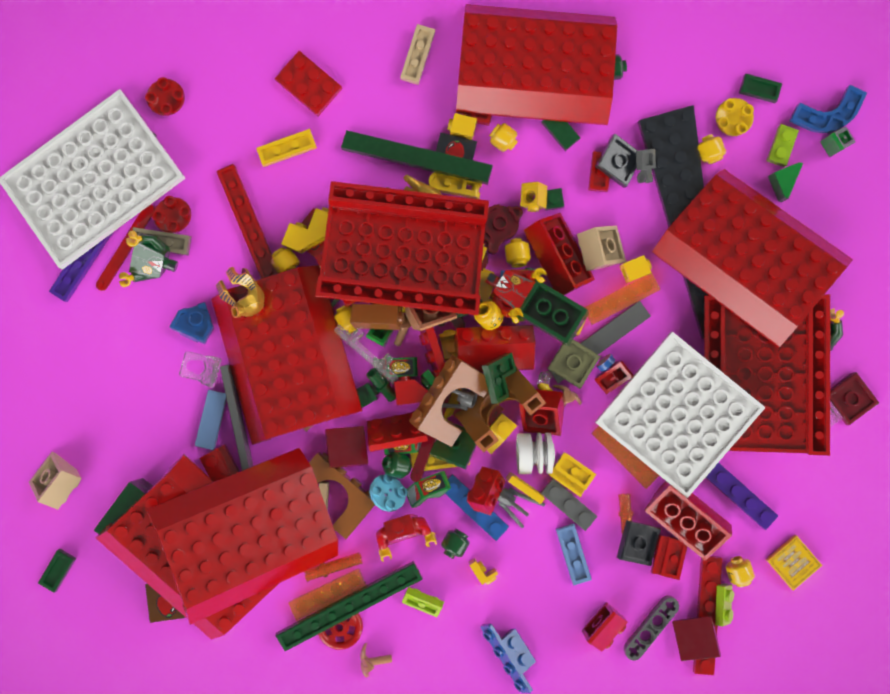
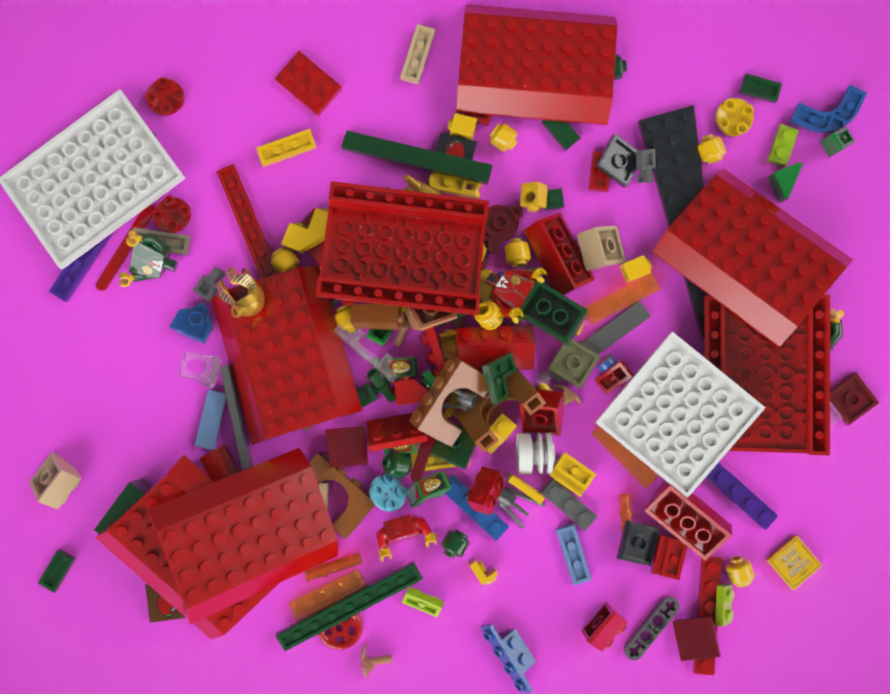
(207, 285): none -> dark grey plate

